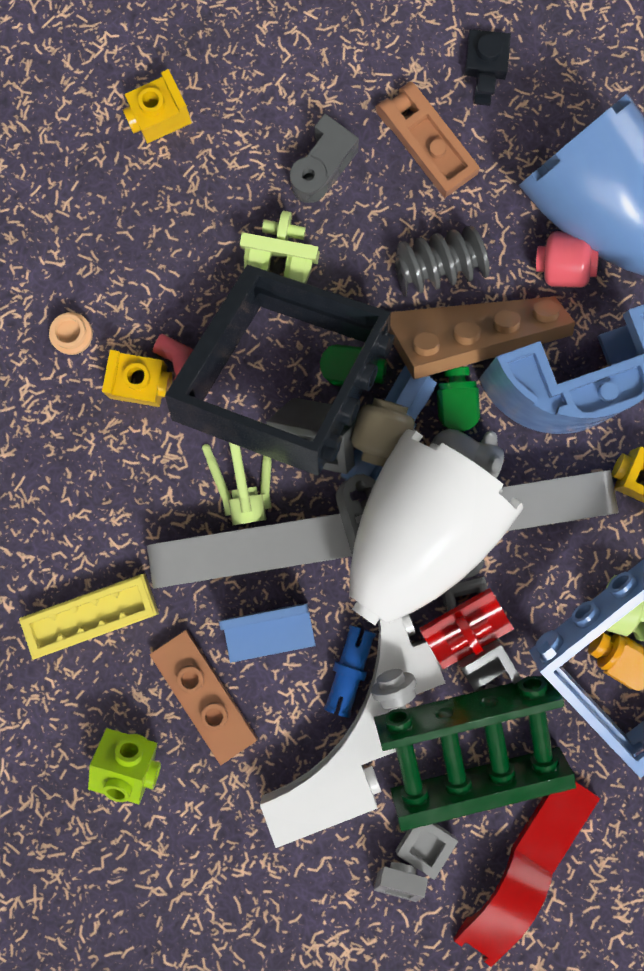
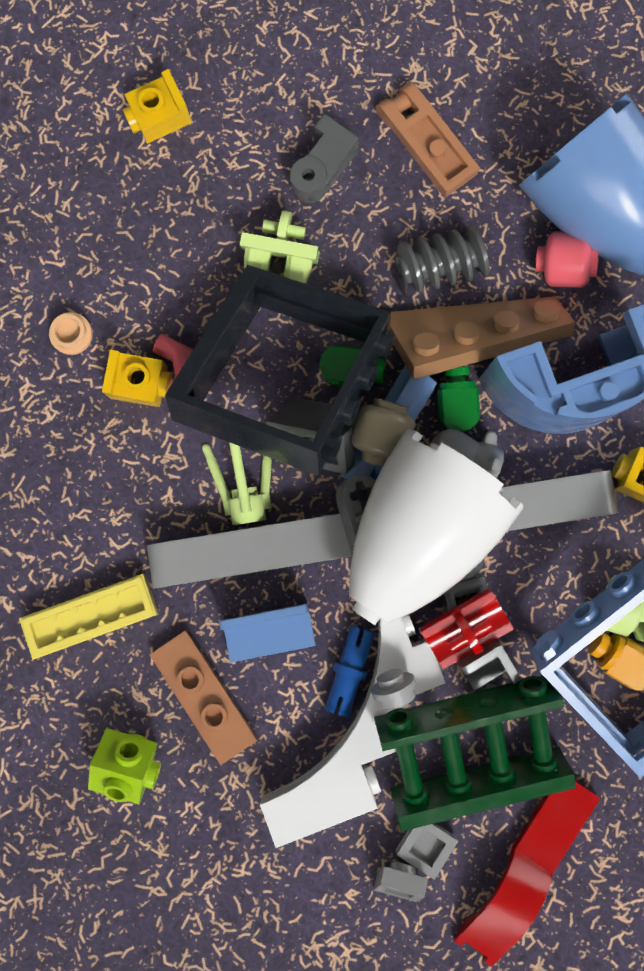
(486, 60): black plate -> none

